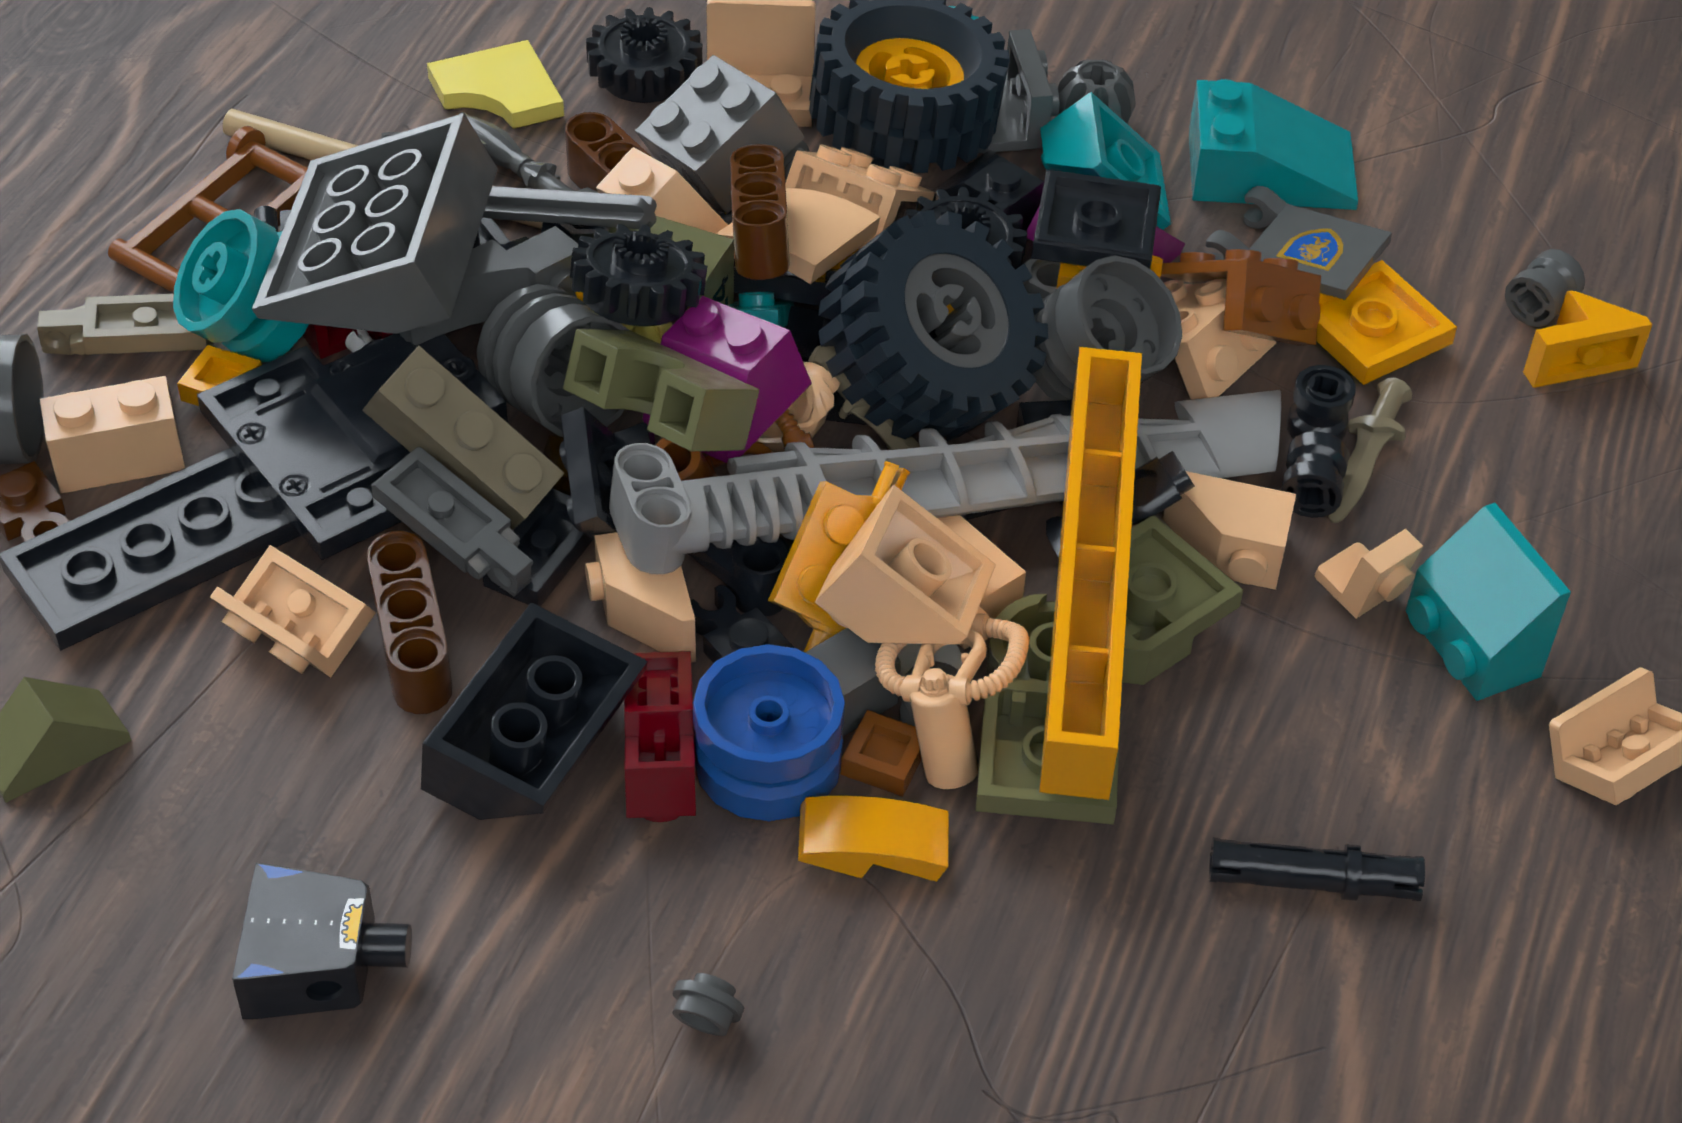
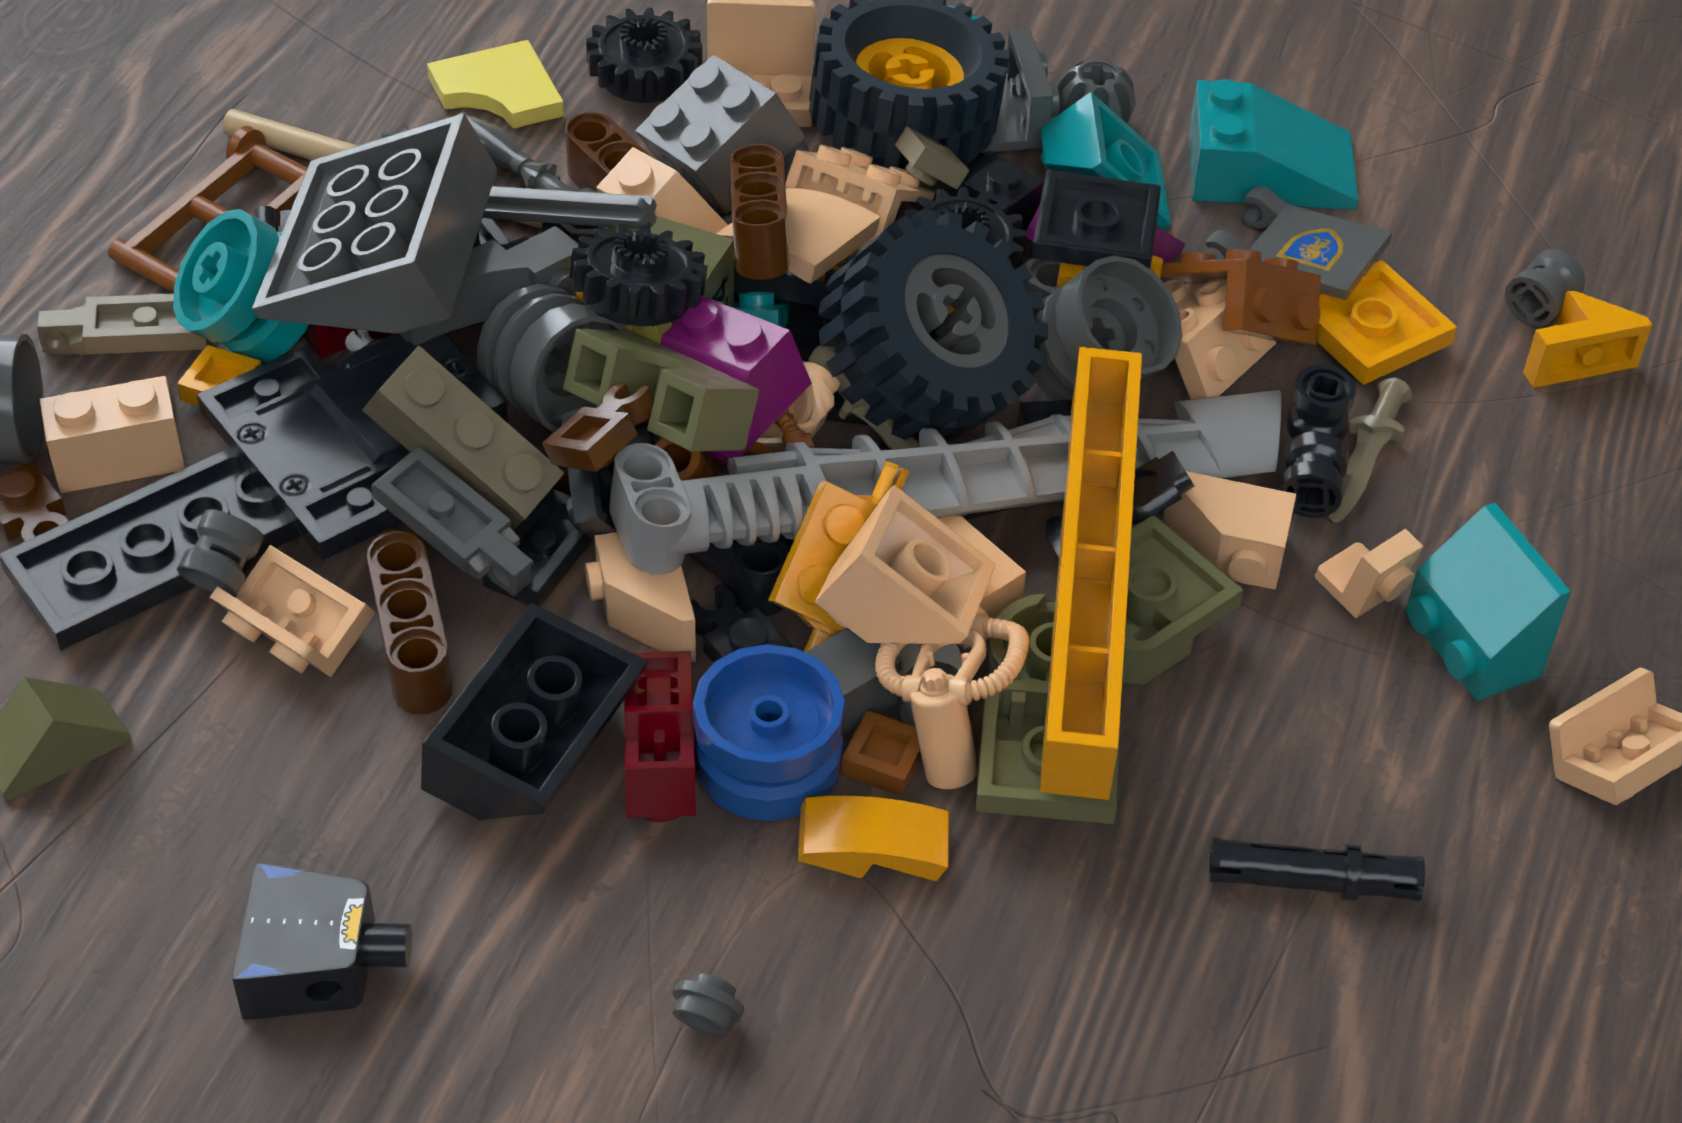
(220, 552): none -> dark grey wheel
(597, 434): none -> reddish brown plate
(930, 159): none -> dark tan plate

